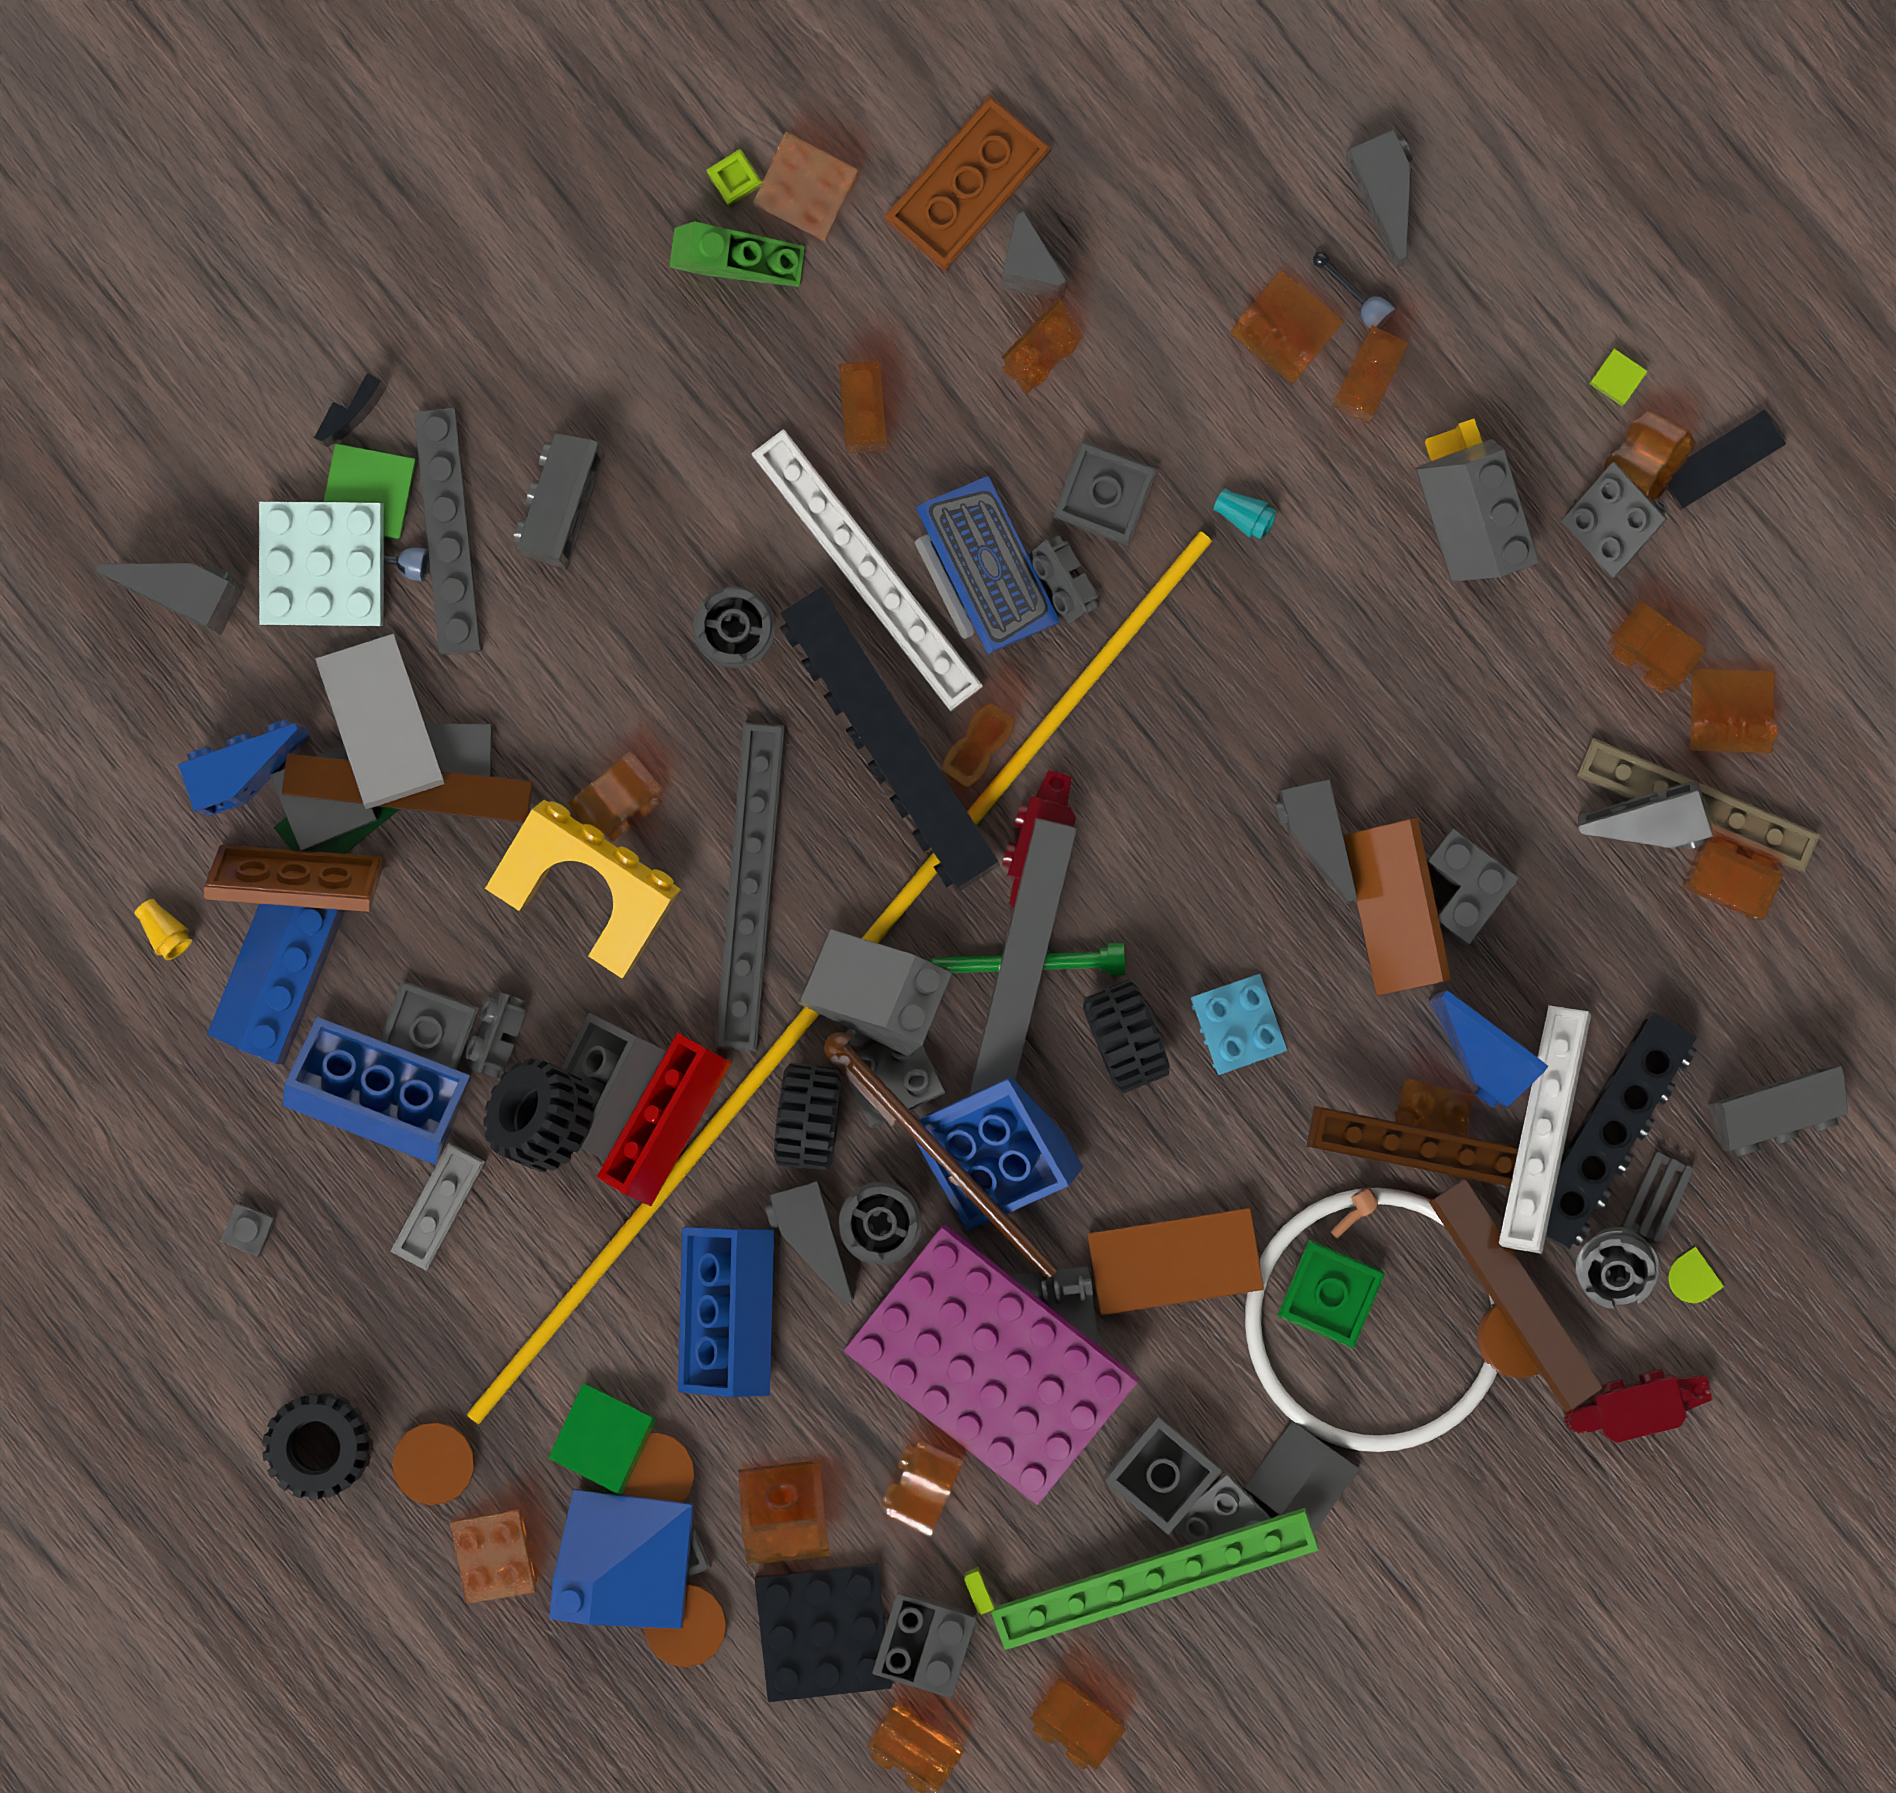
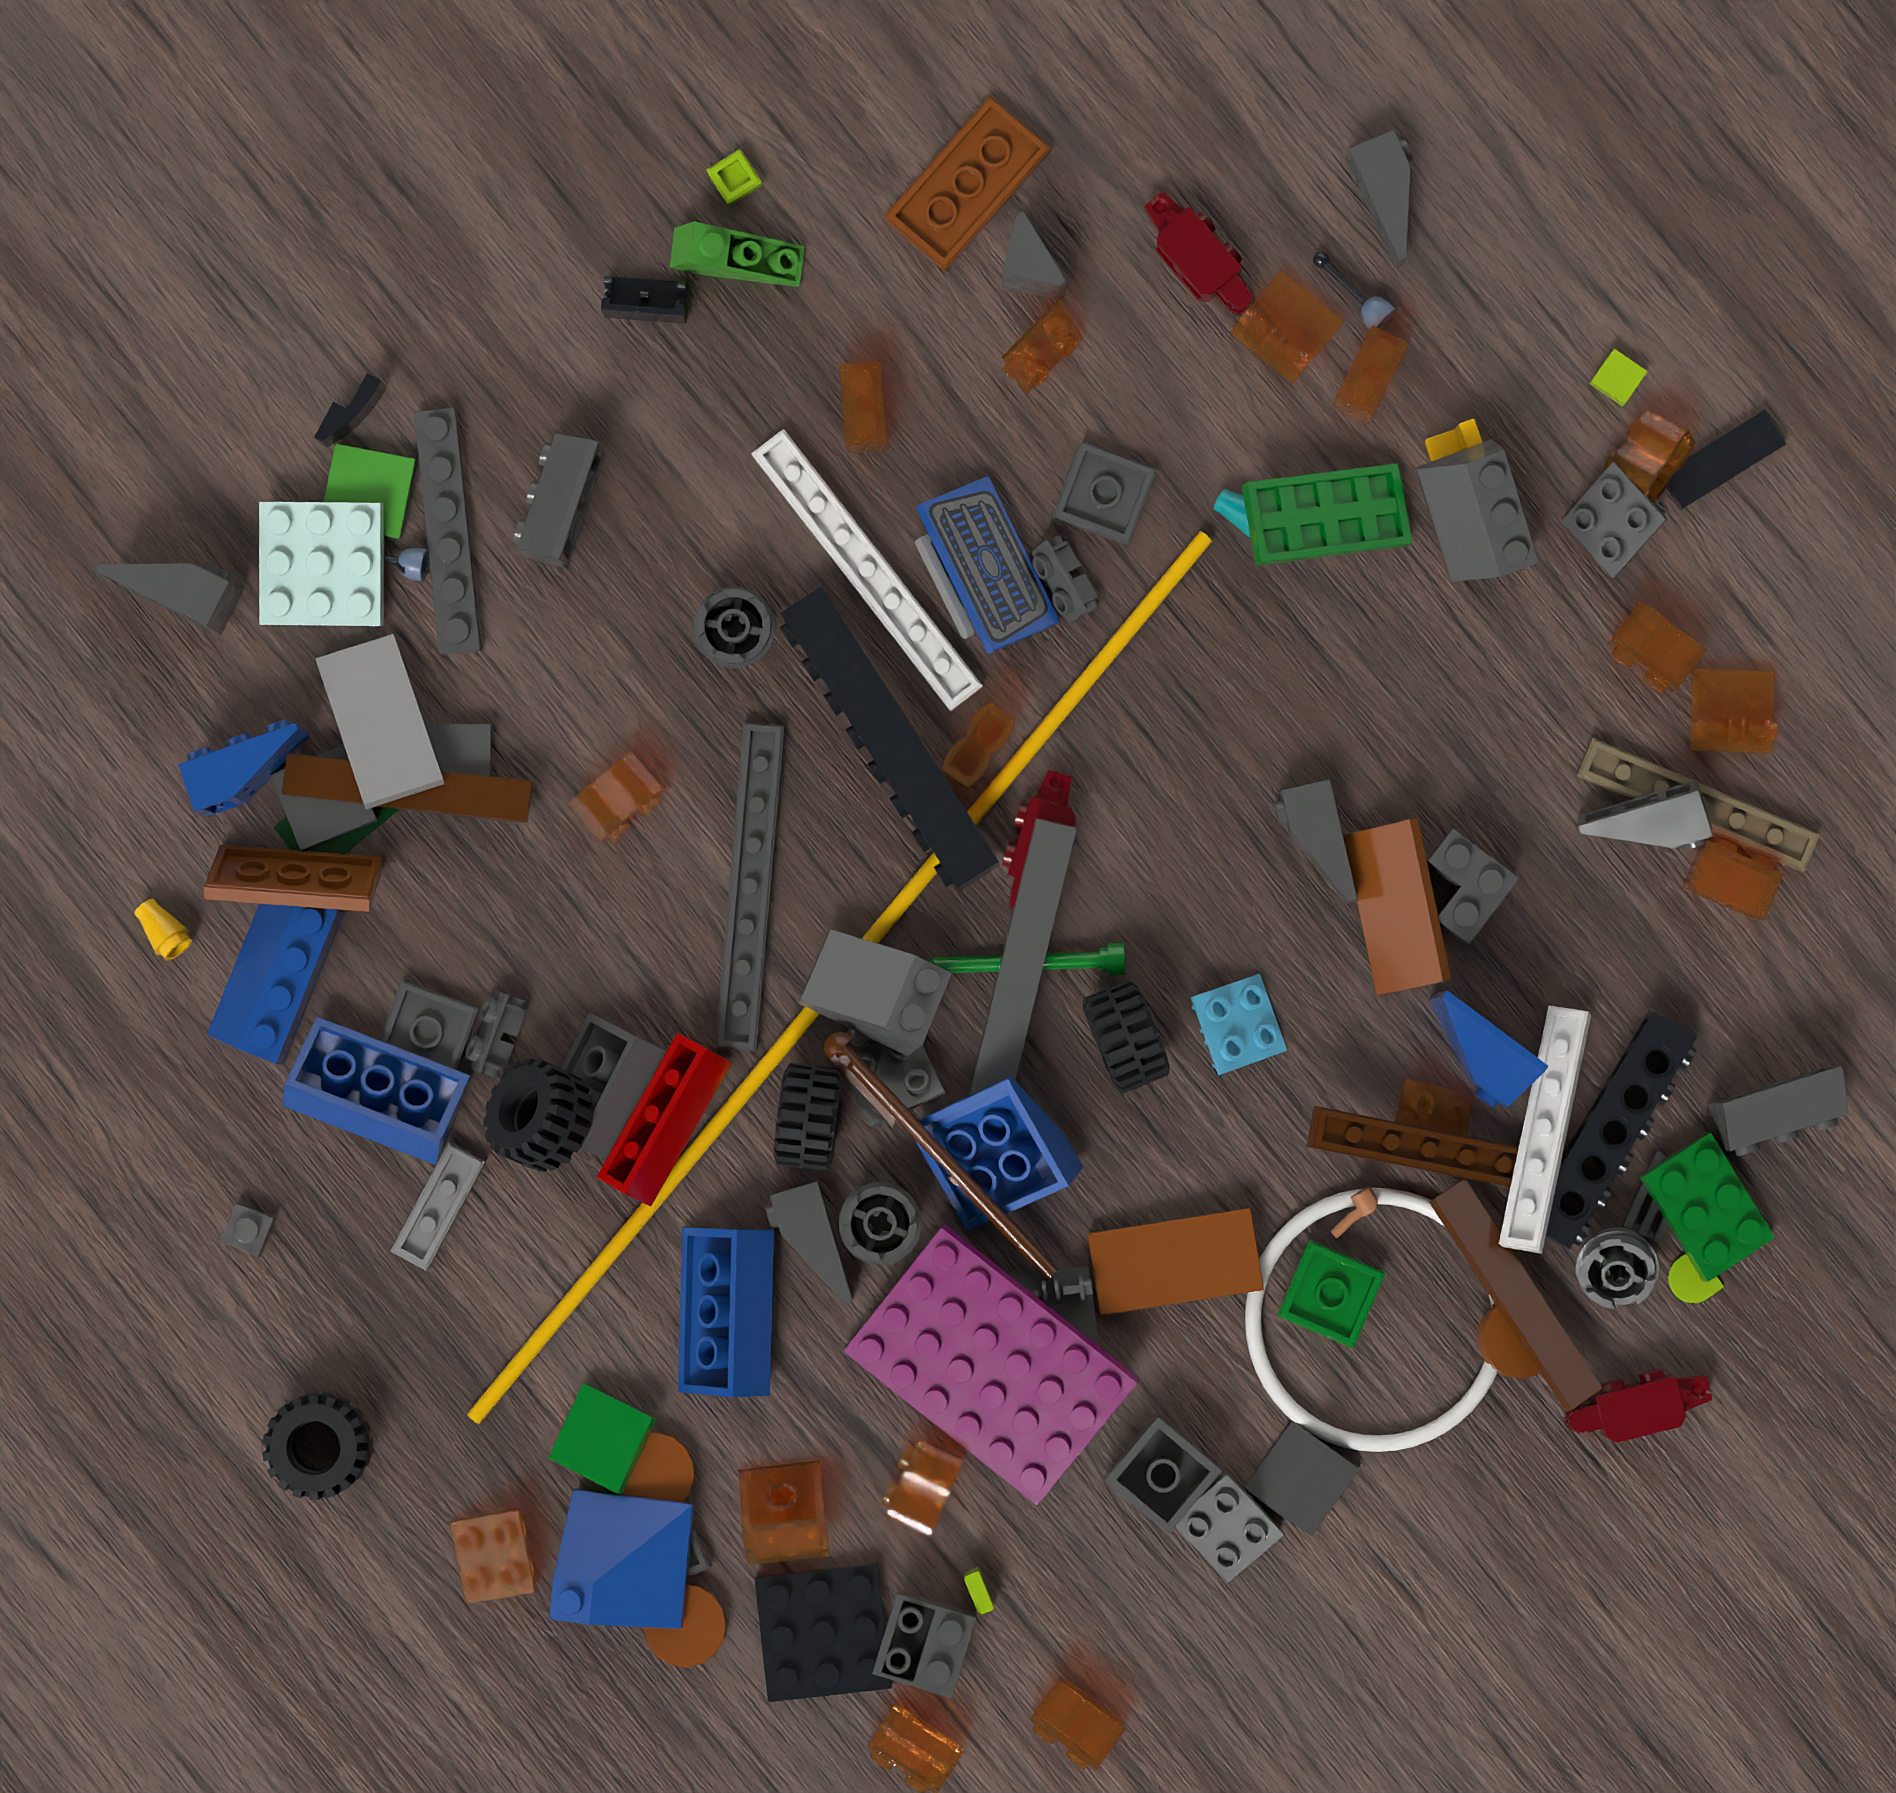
(433, 1463): dark orange tile -> none
(638, 892): yellow arch -> none
(645, 299): none -> black hinge
(805, 186): clear orange hinge -> none
(1155, 1578): bright green plate -> none
(1197, 255): none -> dark red hinge
(1326, 514): none -> green plate
(1706, 1207): none -> green plate

